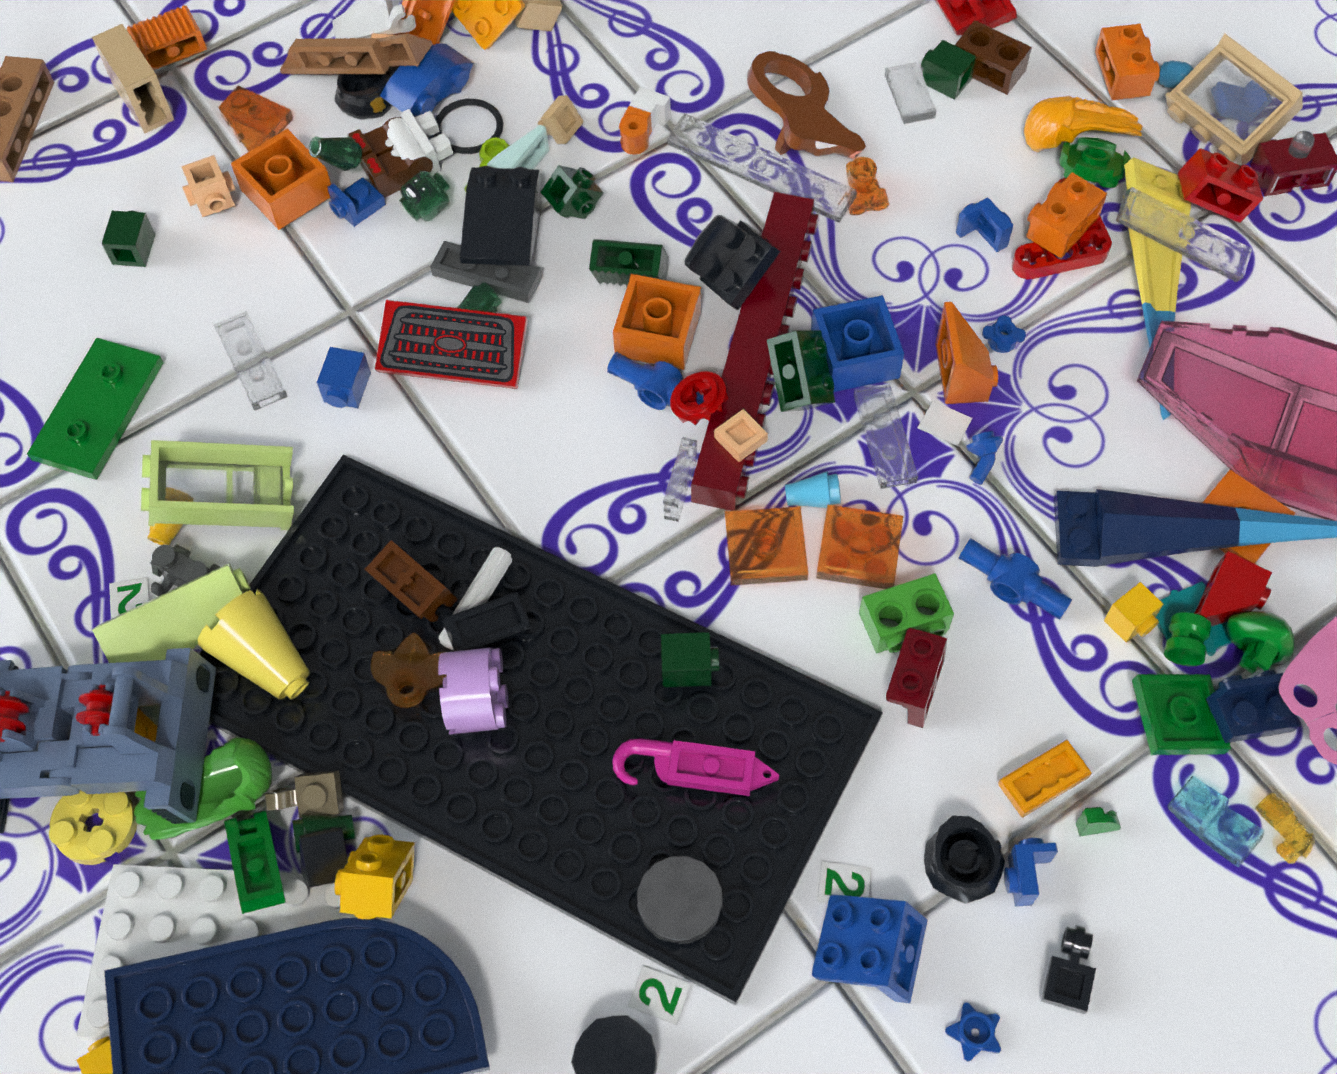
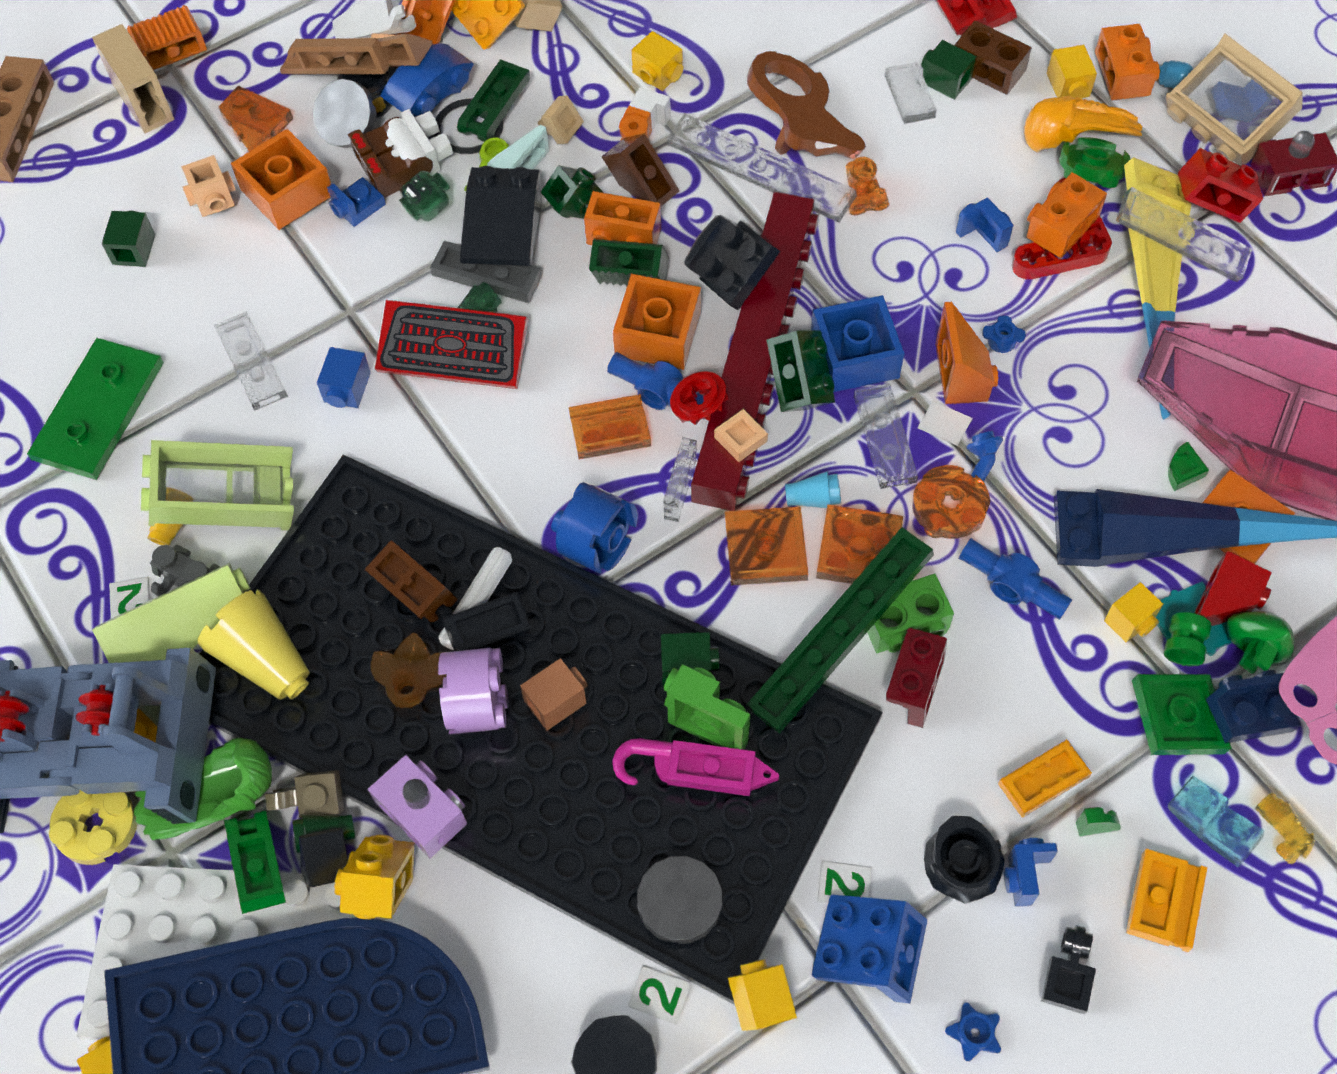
(337, 151): clear green cone -> none
(341, 110): none -> tile
(418, 805): none -> lavender piece
(493, 100): none -> dark green plate
(554, 693): none -> nougat brick
(594, 528): none -> blue brick
(609, 426): none -> clear orange plate
(622, 219): none -> orange brick
(640, 170): none -> reddish brown slope
(657, 61): none -> yellow brick
(696, 708): none -> bright green plate
(761, 995): none -> yellow brick
(840, 630): none -> dark green plate
(945, 521): none -> clear orange plate
(1071, 72): none -> yellow brick
(1166, 900): none -> light orange plate
(1186, 467): none -> green tile

